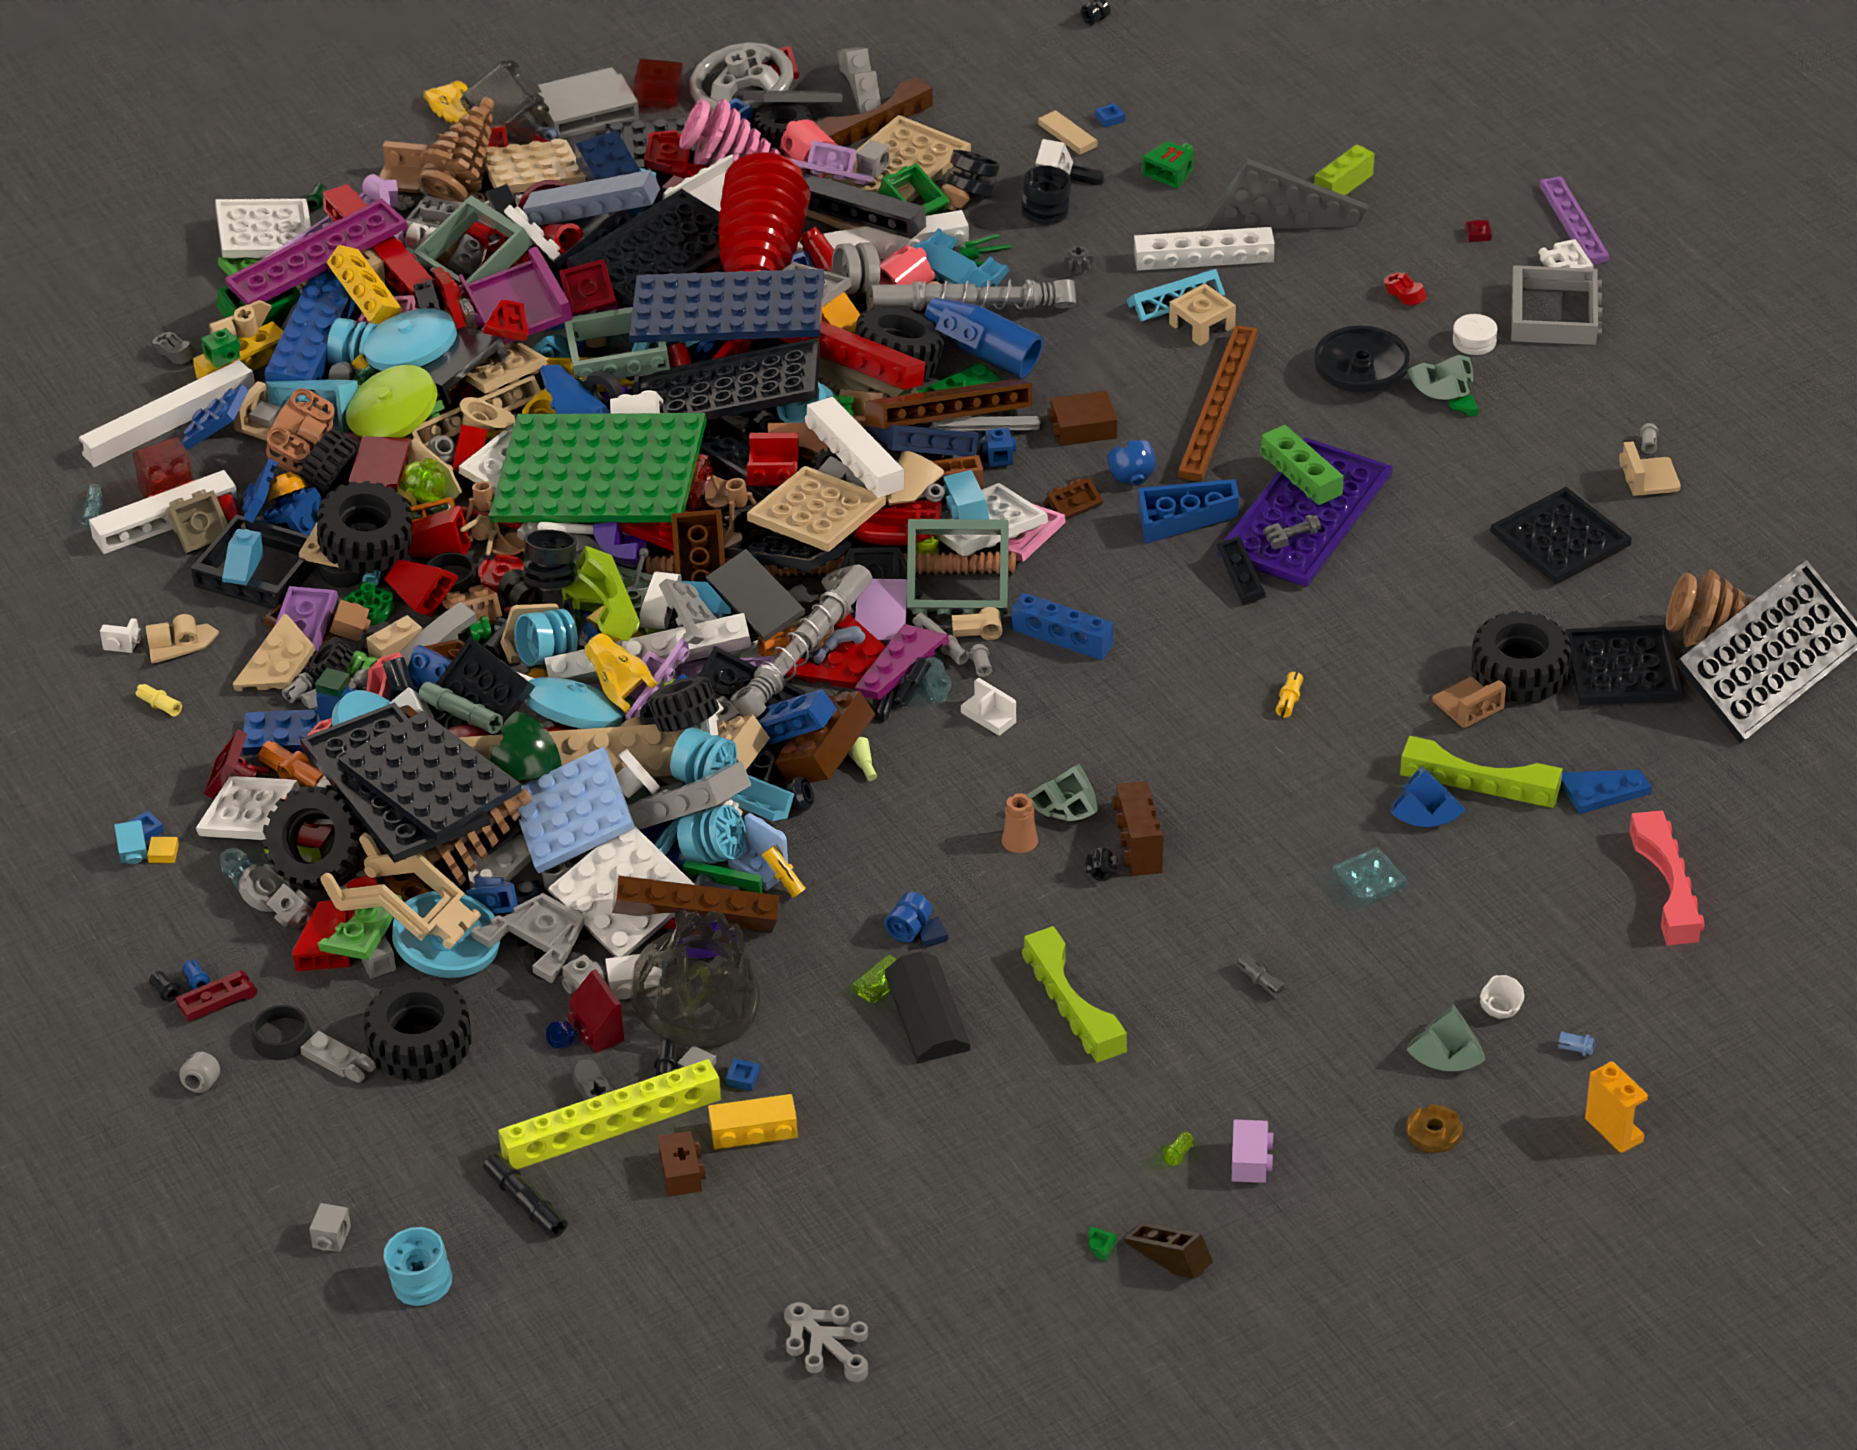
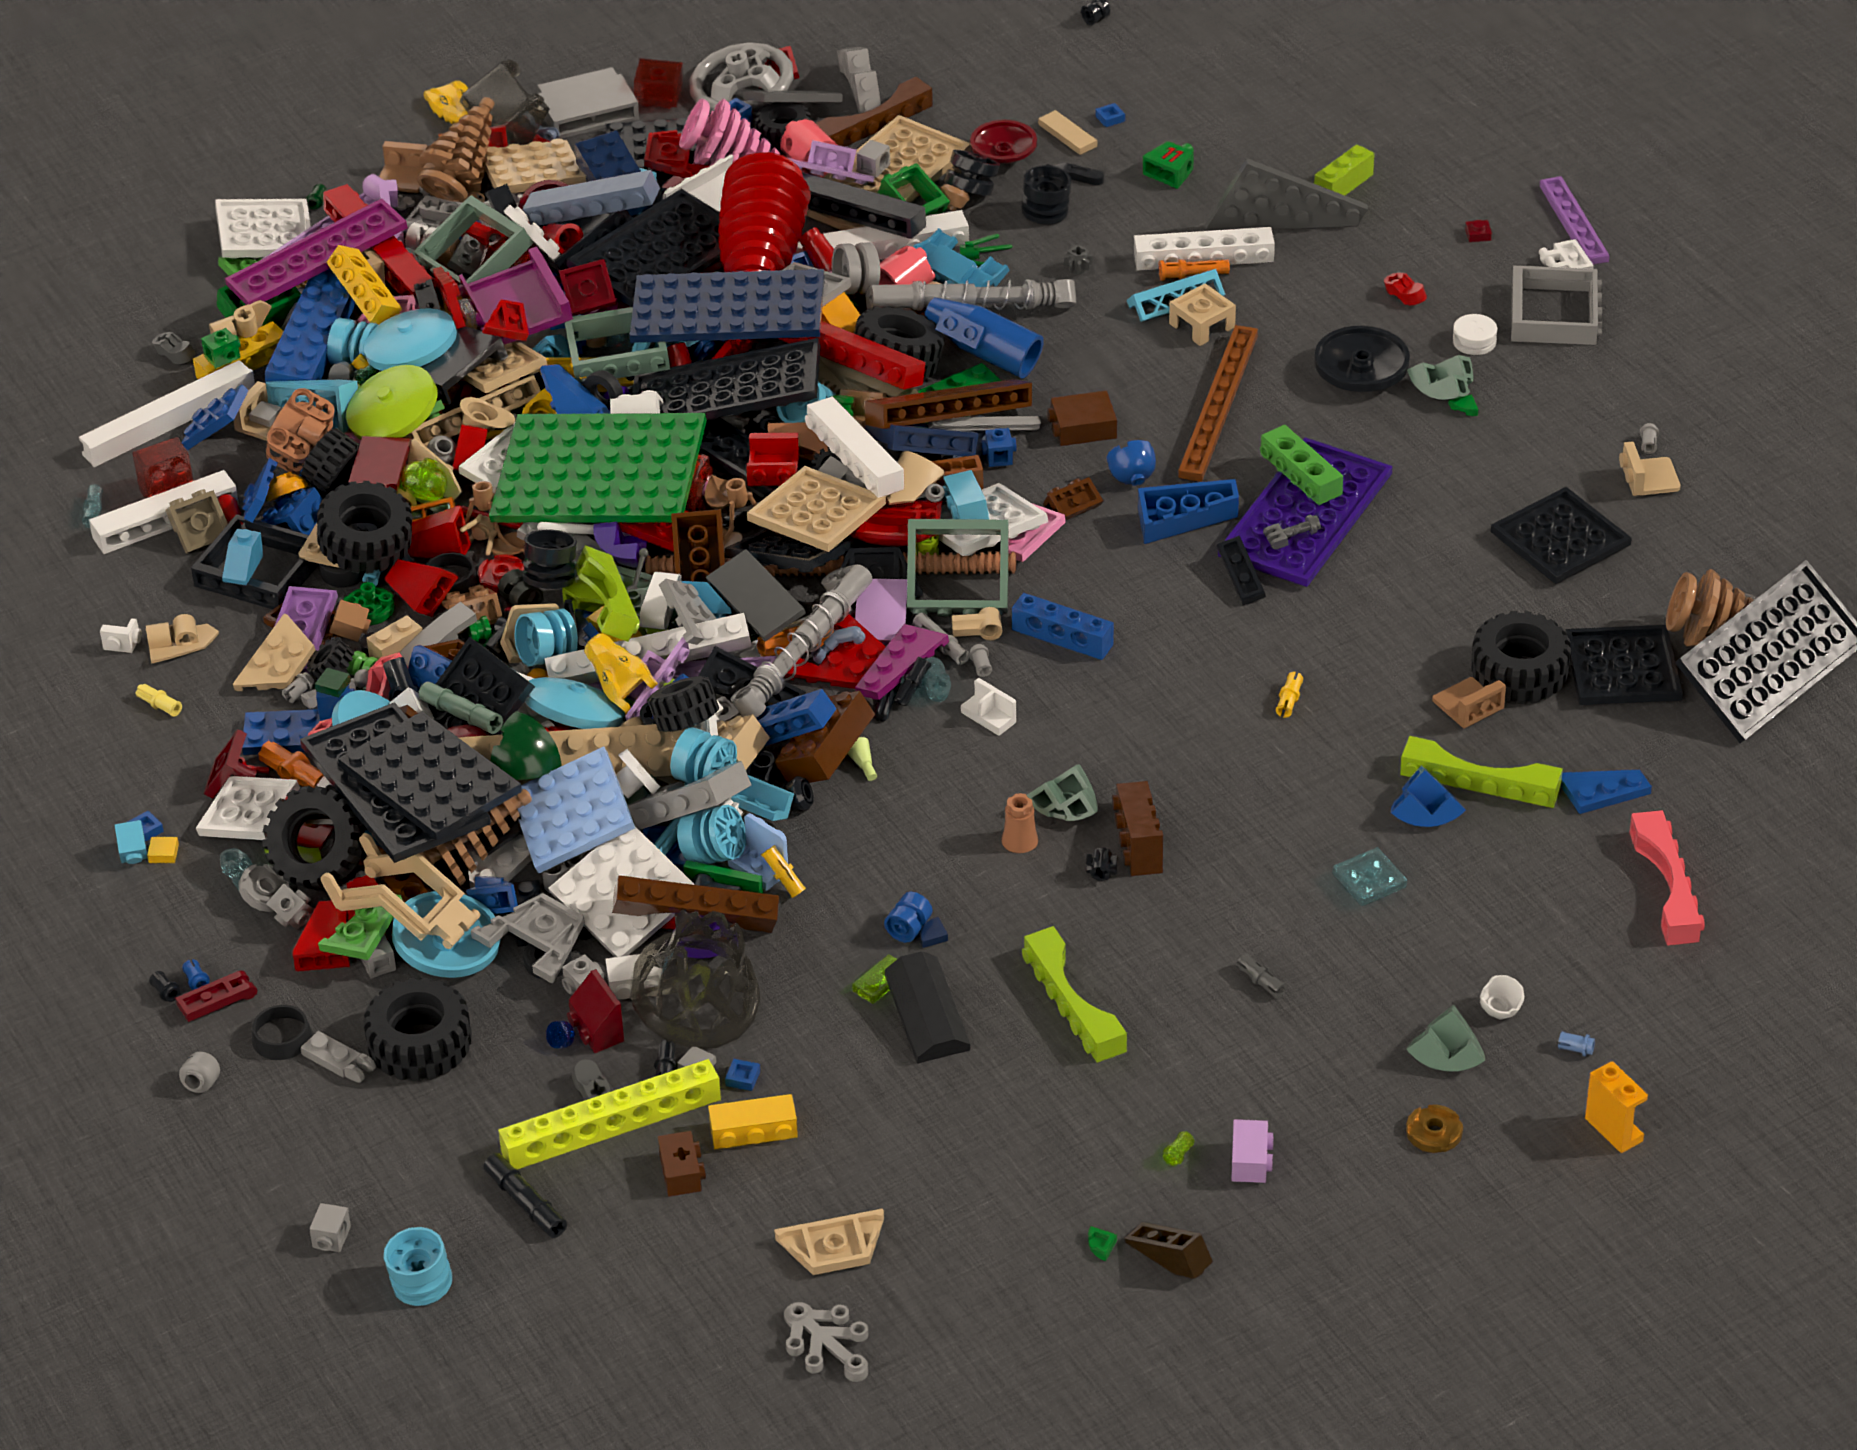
(833, 1242): none -> tan wing
(1004, 141): none -> dark red dish
(1054, 154): white brick -> none
(1183, 269): none -> orange pin

